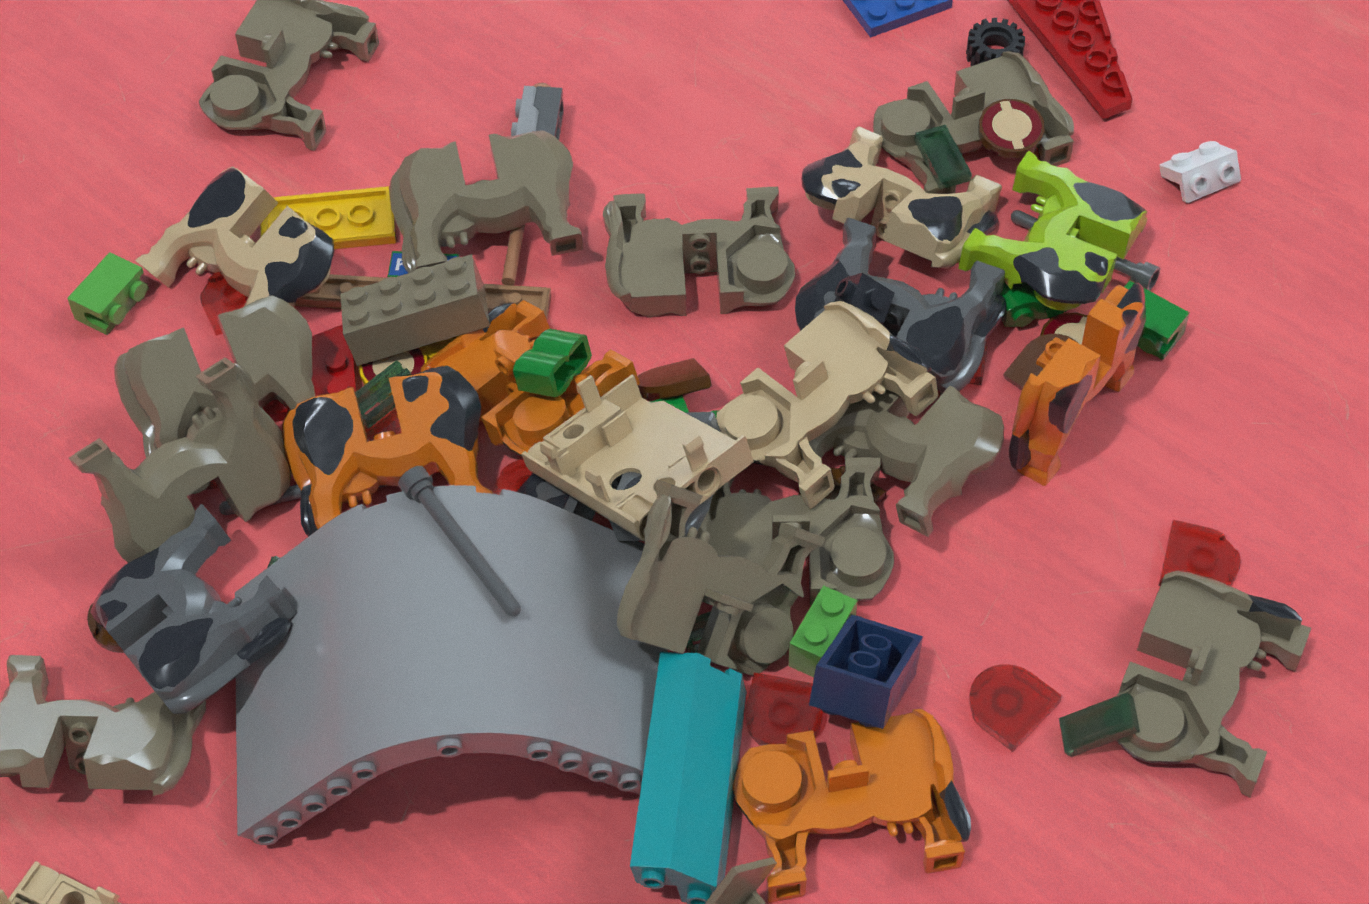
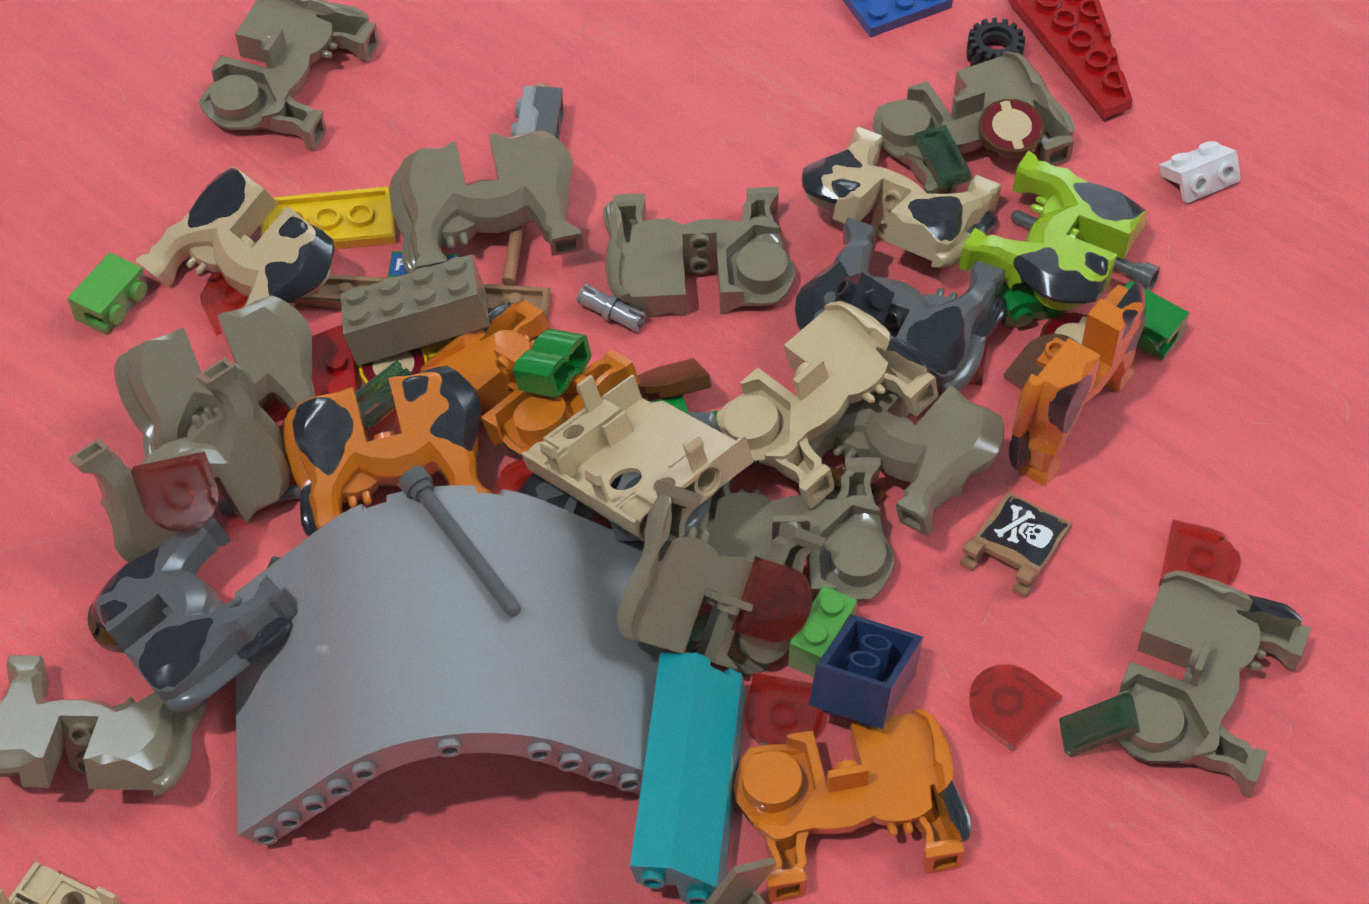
(177, 491): none -> clear red tile
(611, 308): none -> light grey pin
(779, 599): none -> clear red tile
(1018, 536): none -> flag

